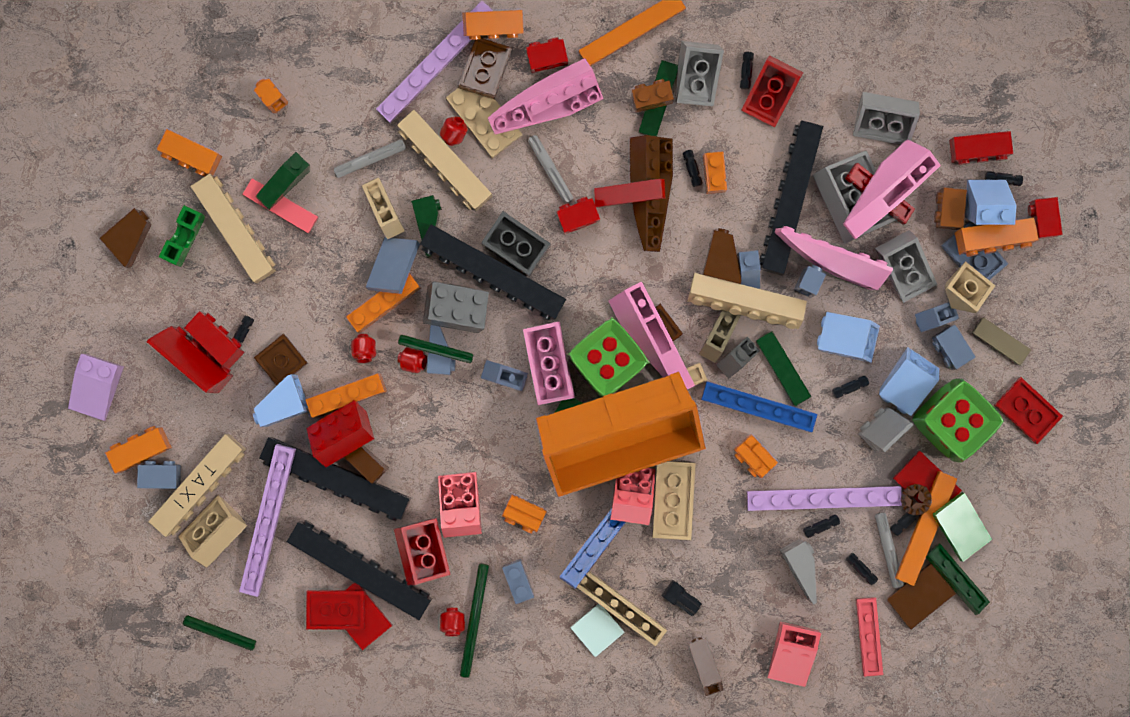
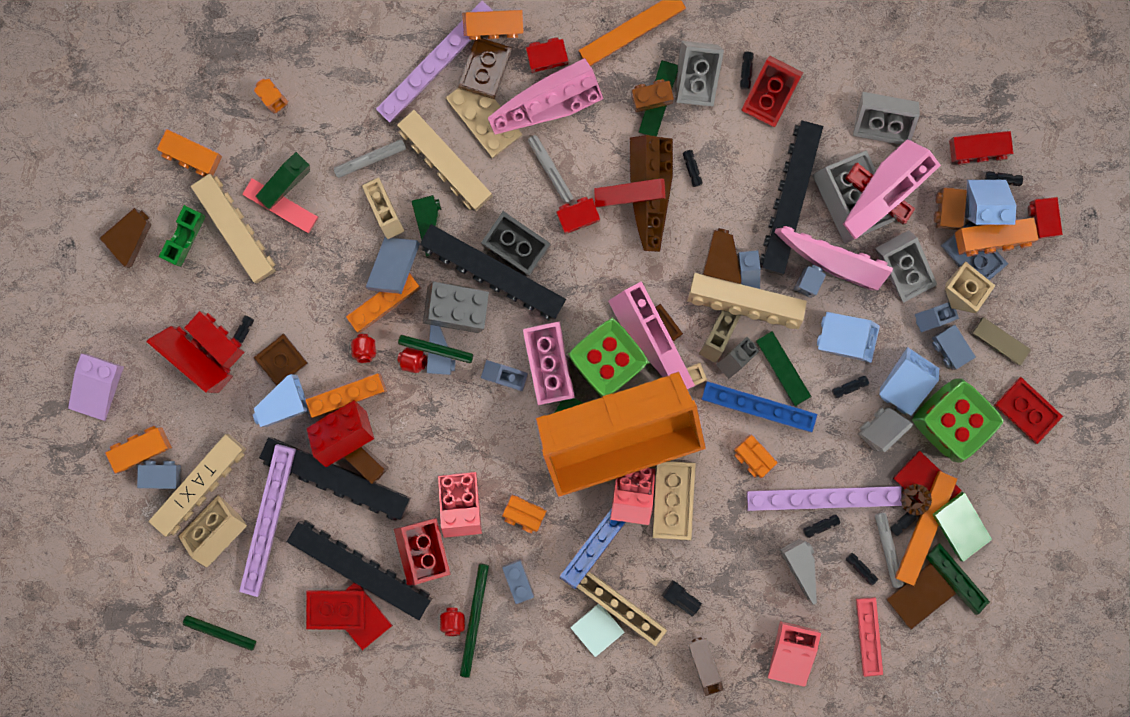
(453, 131): red head -> none
(714, 172): orange brick -> none

